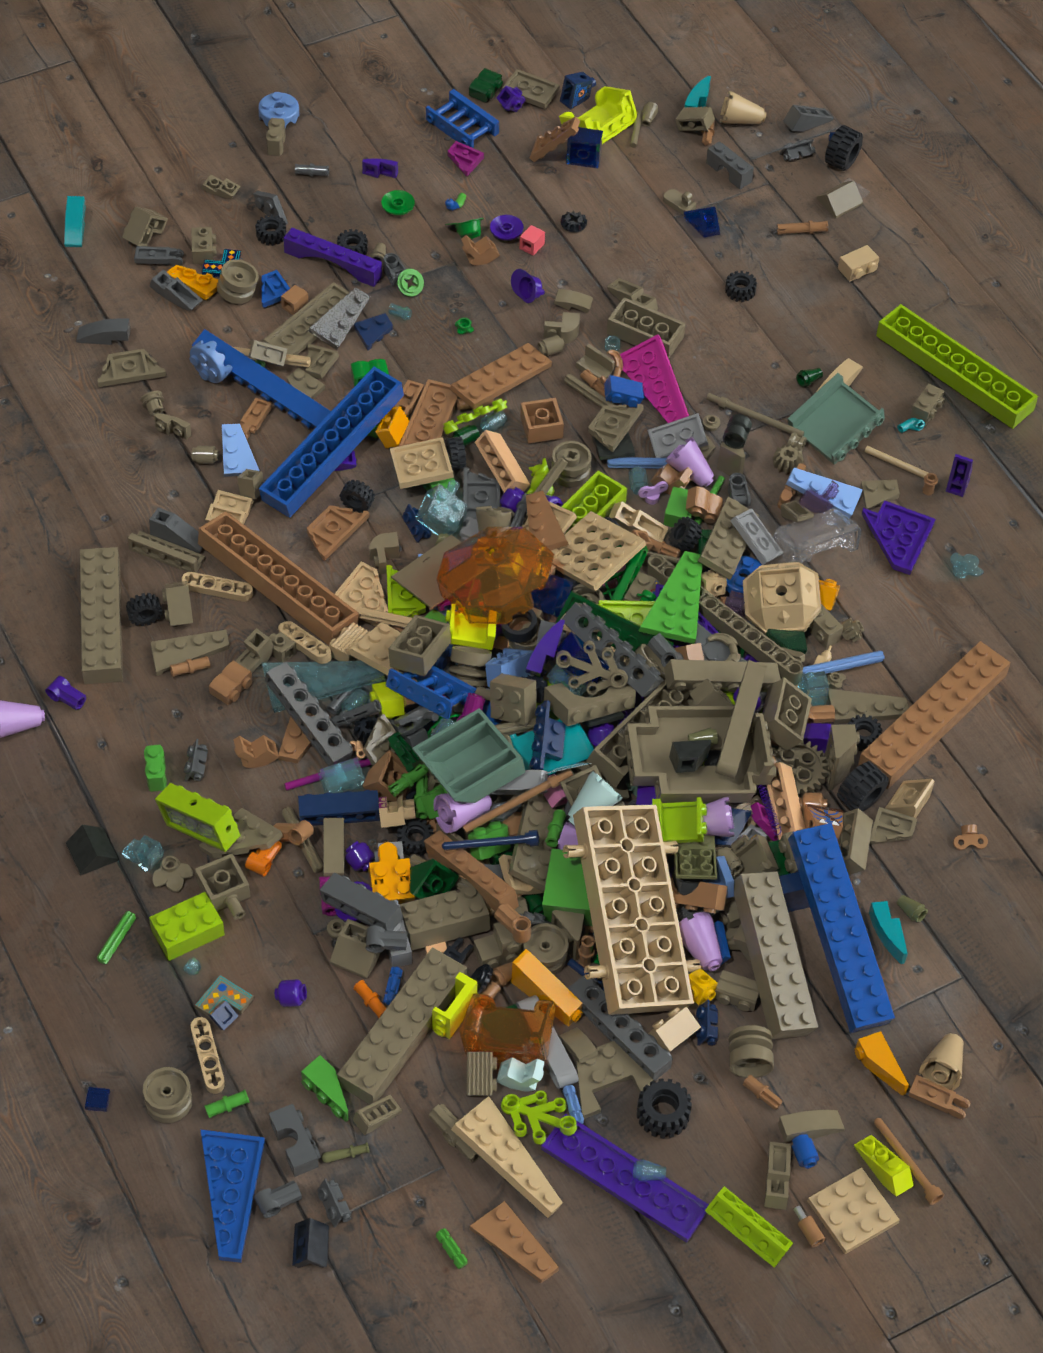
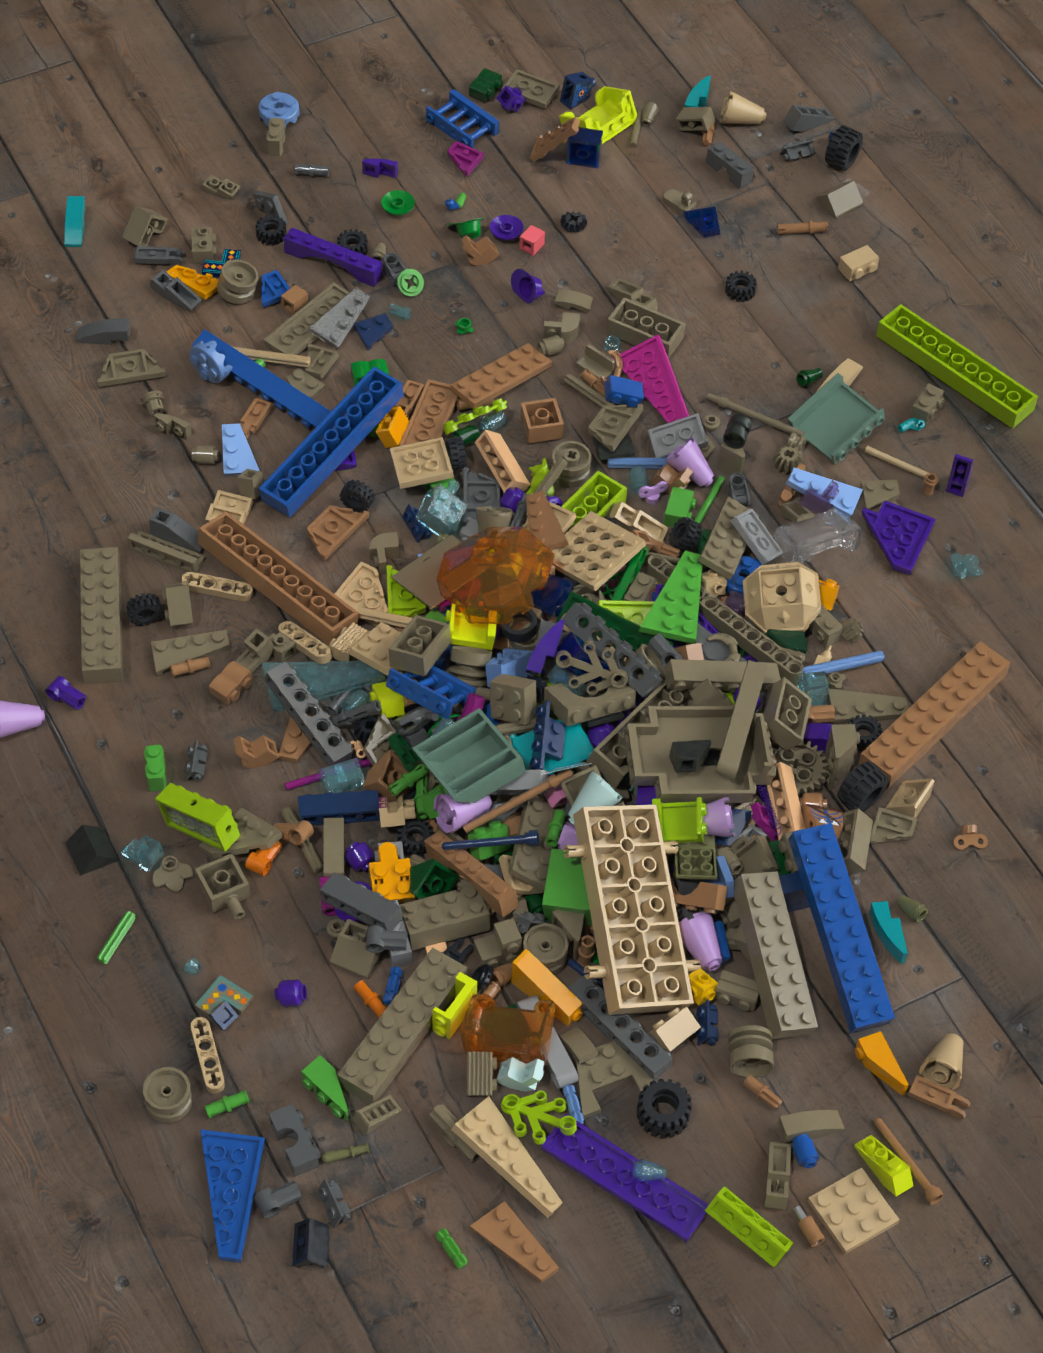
(97, 1099): clear blue tile -> none
(186, 926): lime brick -> none
(267, 352): dark tan panel -> none
(514, 922): medium nougat piece -> none
(646, 596): green plate -> none
(703, 504): medium nougat brick -> none
(705, 734): olive cone -> none

